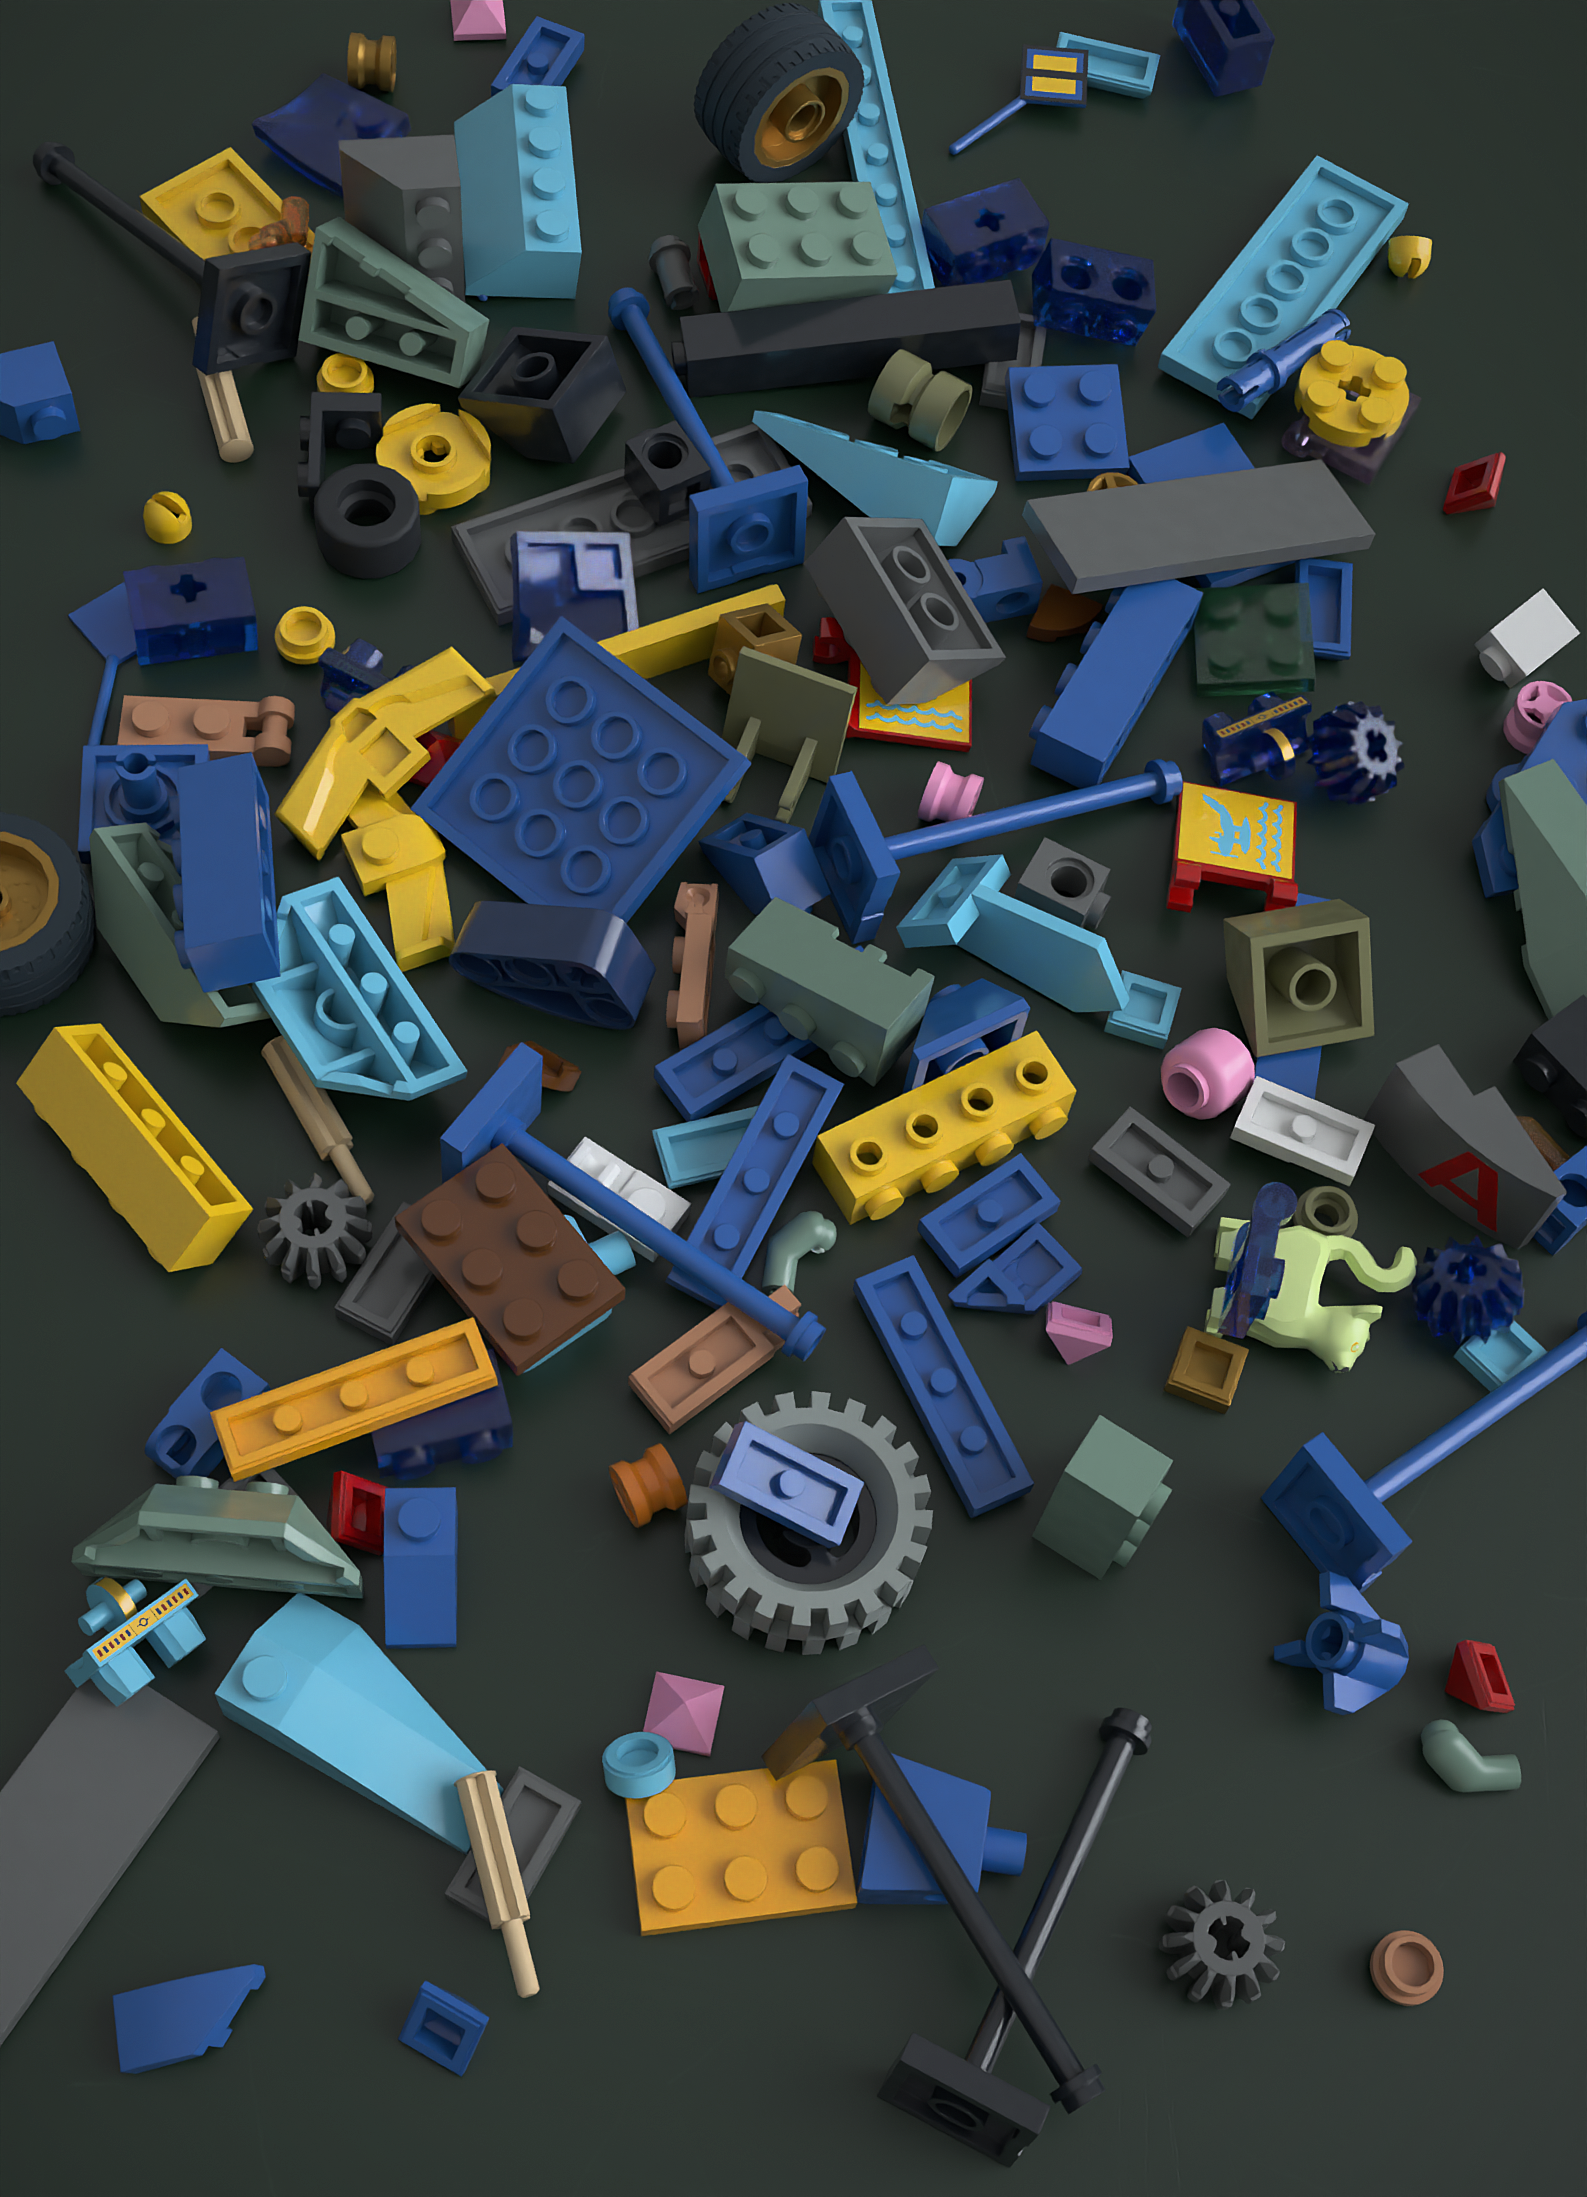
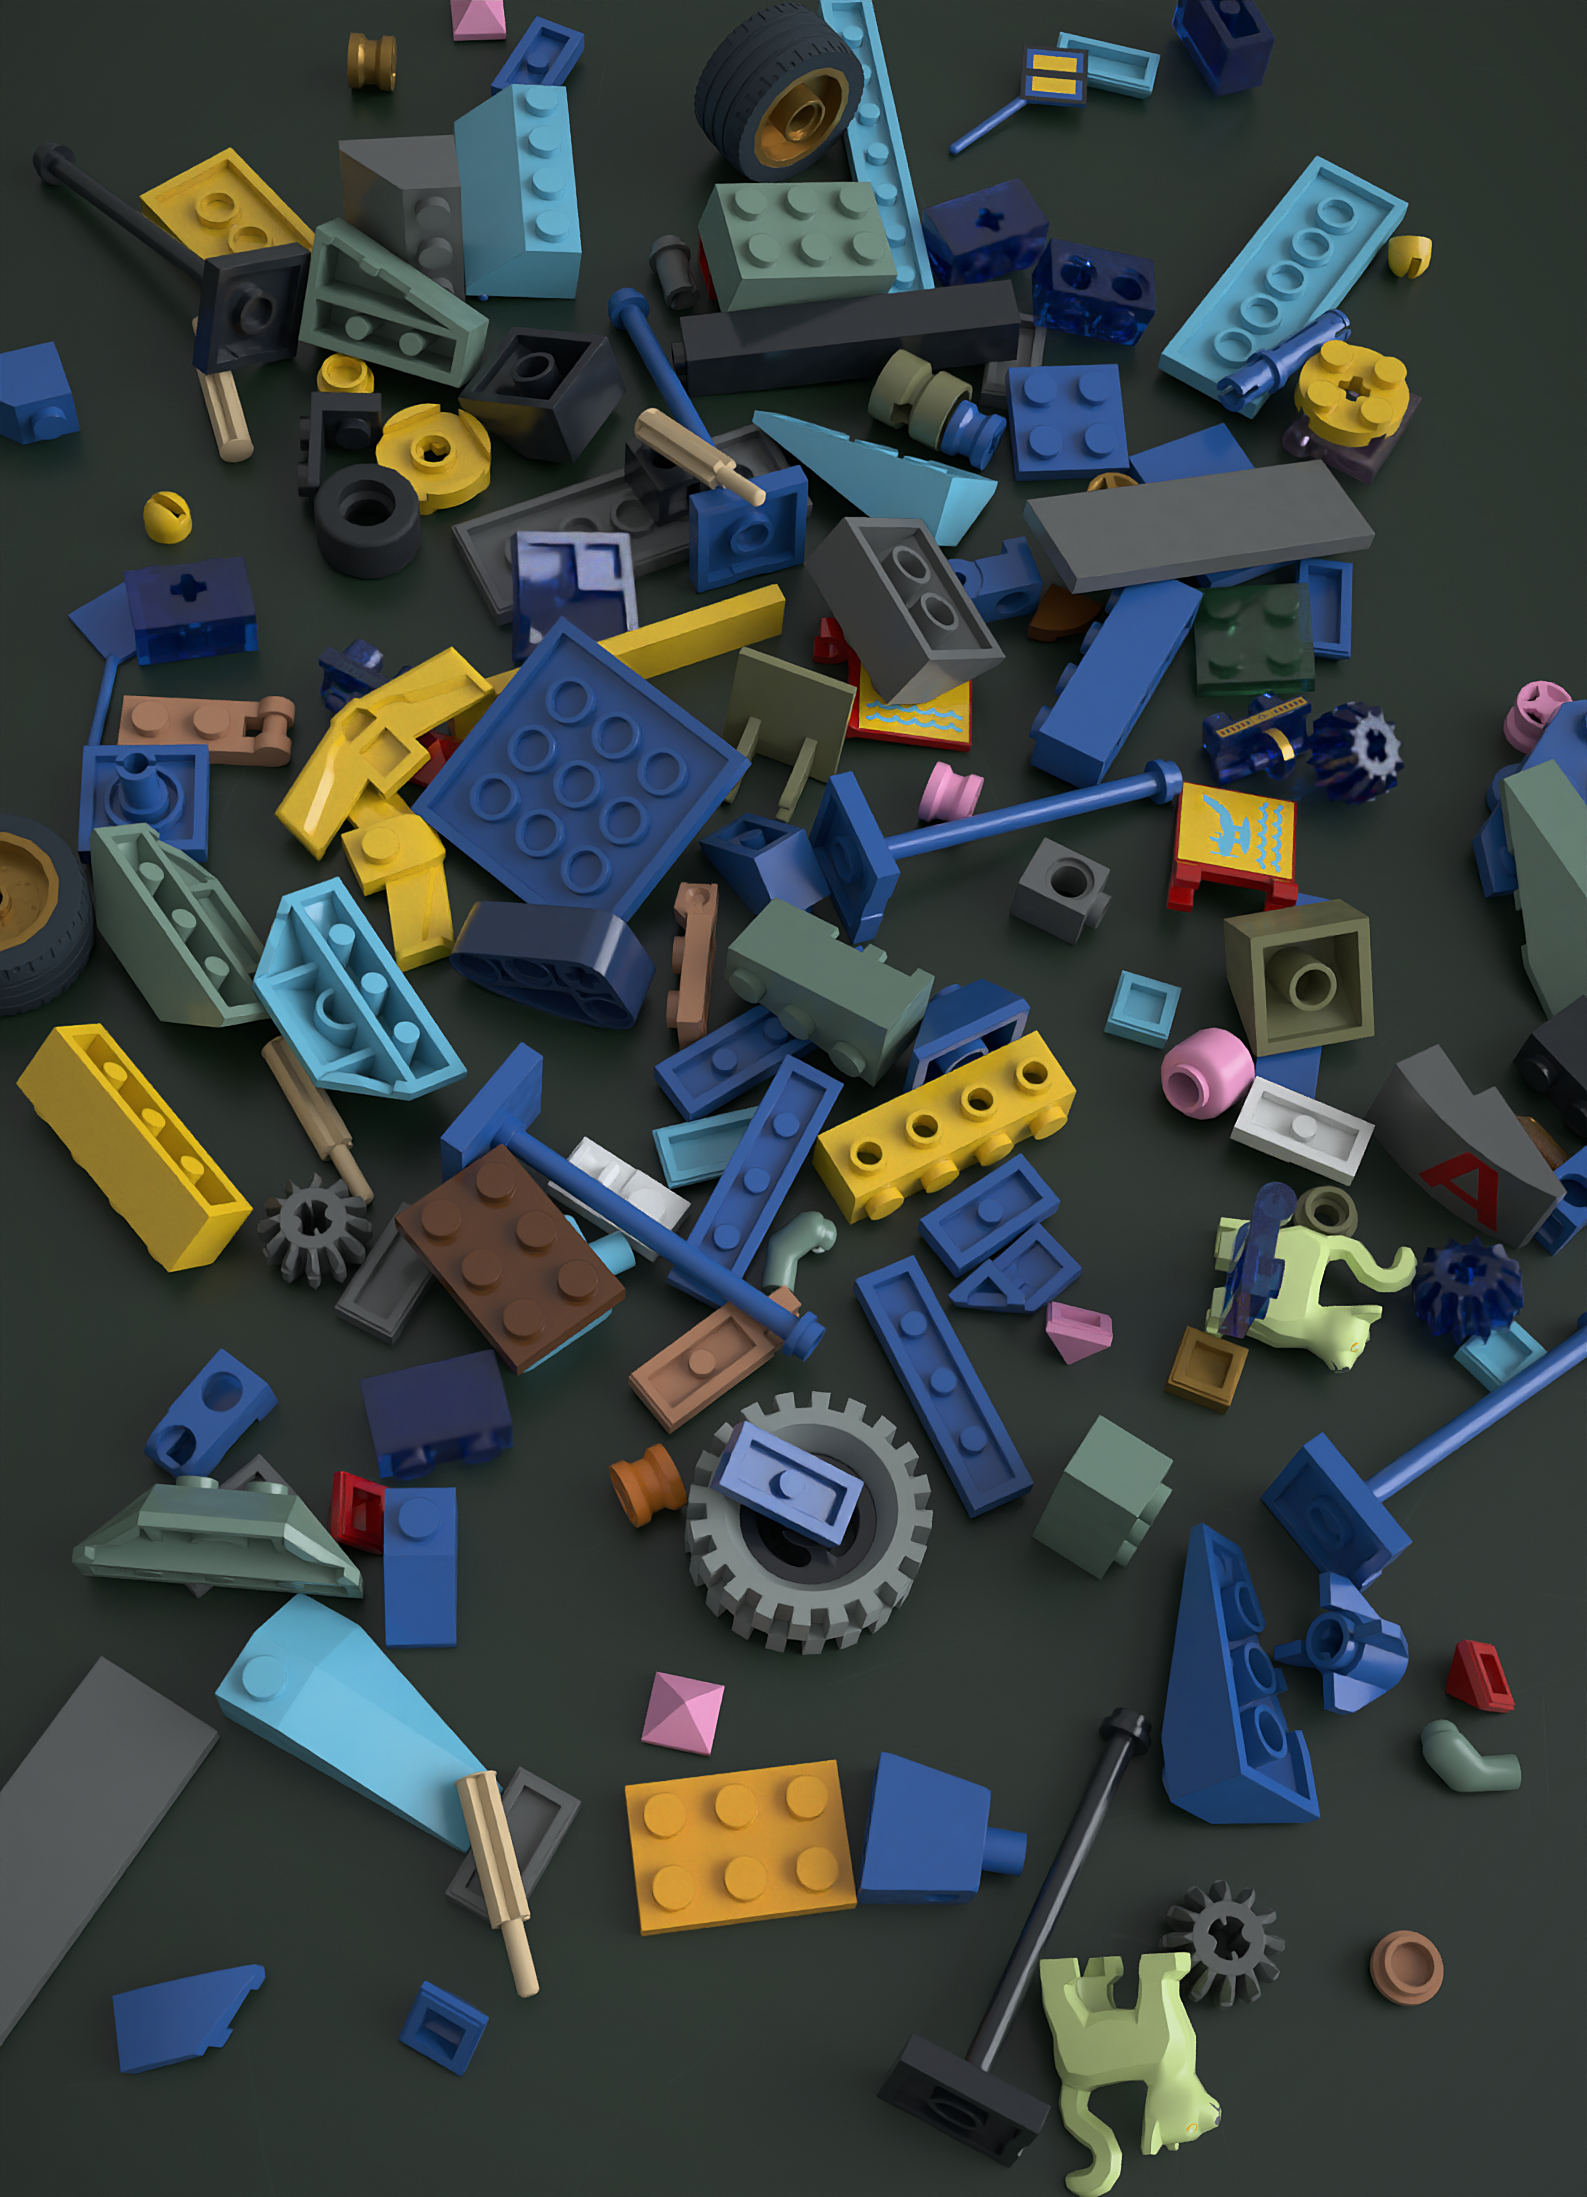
(112, 1660): medium azure hips -> none
(225, 874): blue brick -> none
(290, 229): clear orange arm -> none
(304, 635): yellow plate -> none
(311, 124): clear blue plate -> none
(353, 1399): light orange tile -> none
(556, 1071): reddish brown tile -> none
(639, 1765): medium azure tile -> none
(694, 455): none -> tan axle
(757, 629): pearl gold brick -> none
(854, 1718): black tile -> none
(973, 434): none -> blue wheel
(1014, 937): medium azure piece -> none
(1112, 2046): none -> yellowish green animal
(1159, 1171): dark grey plate -> none
(1222, 1715): none -> blue wedge
(1475, 484): red slope -> none
(1525, 639): white brick -> none

